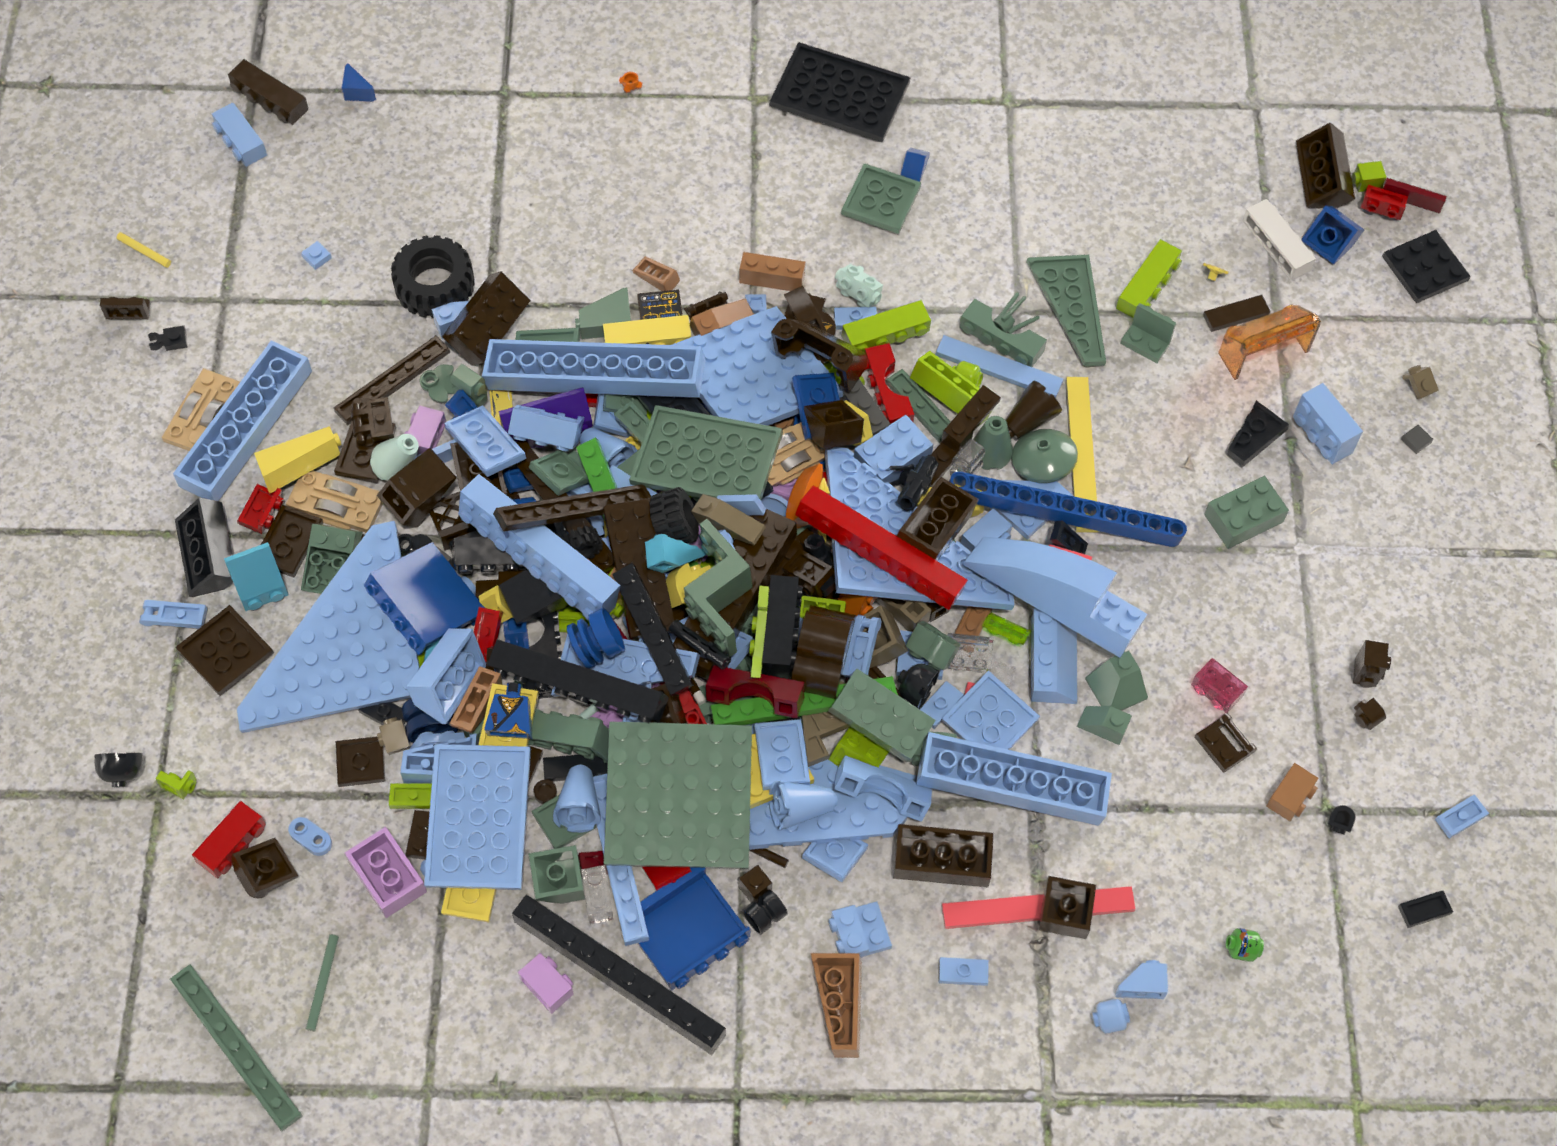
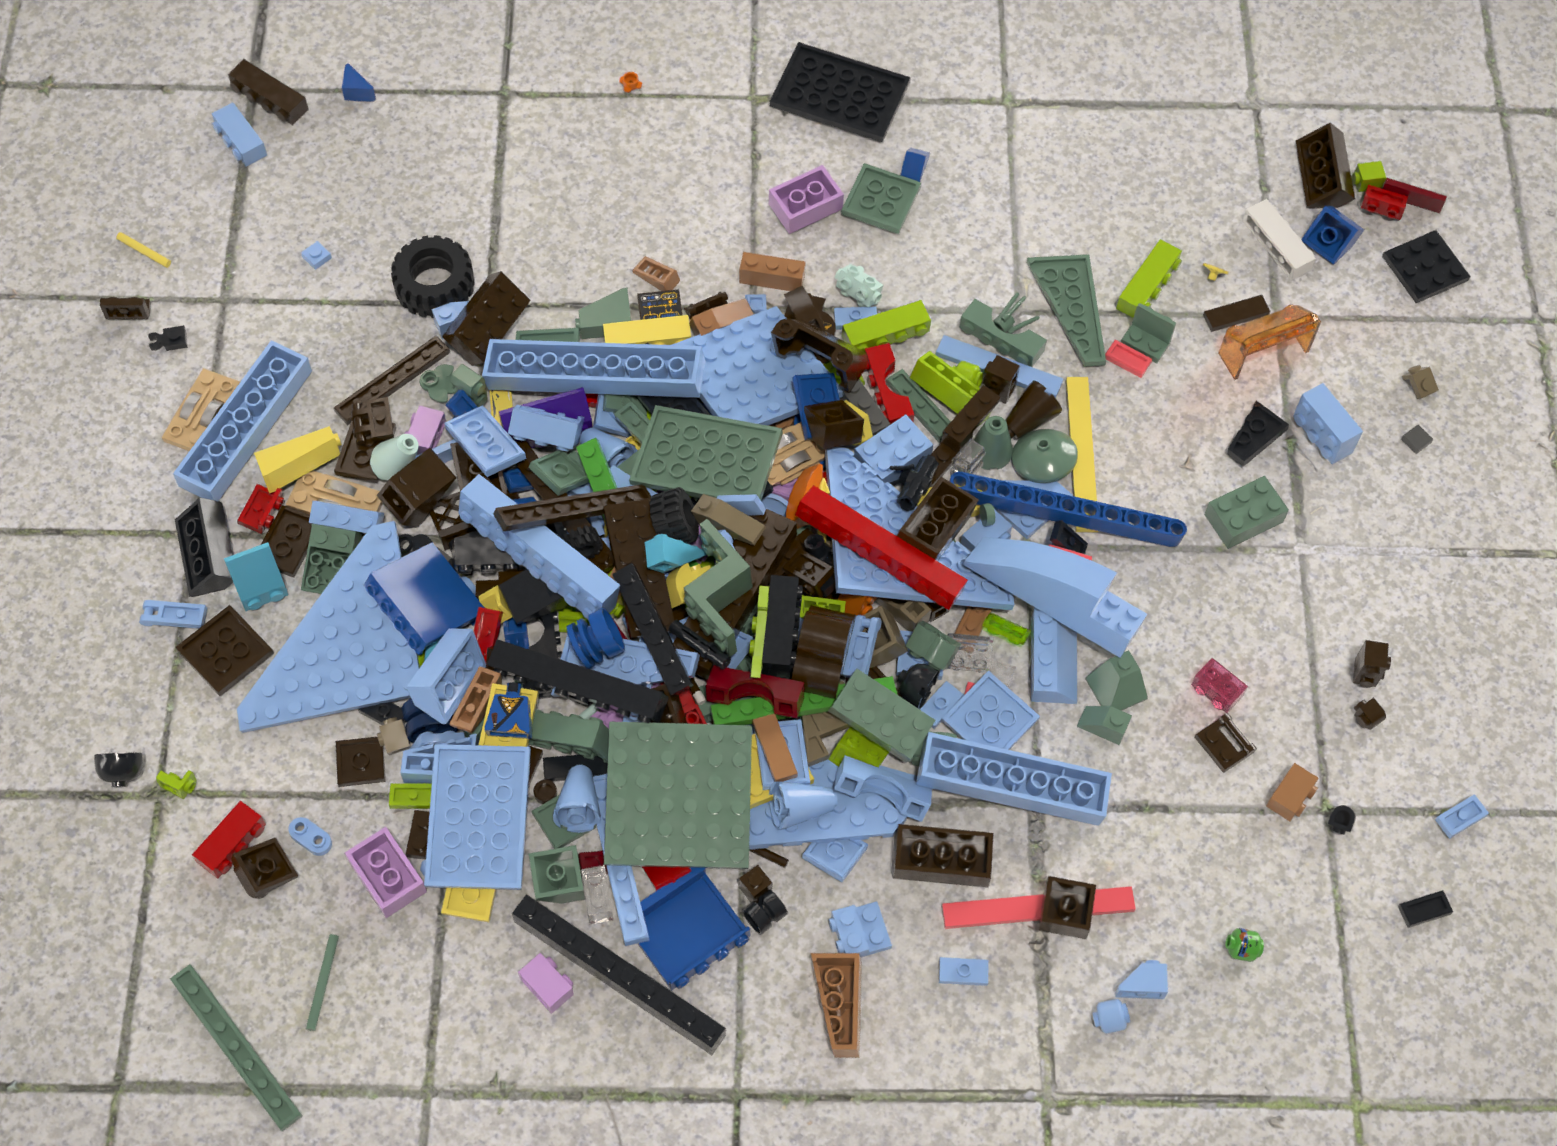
(344, 516): none -> light blue brick
(774, 748): none -> medium nougat tile
(806, 199): none -> lavender brick
(987, 514): none -> sand green tile
(1001, 377): none -> dark brown brick
(1128, 358): none -> coral tile

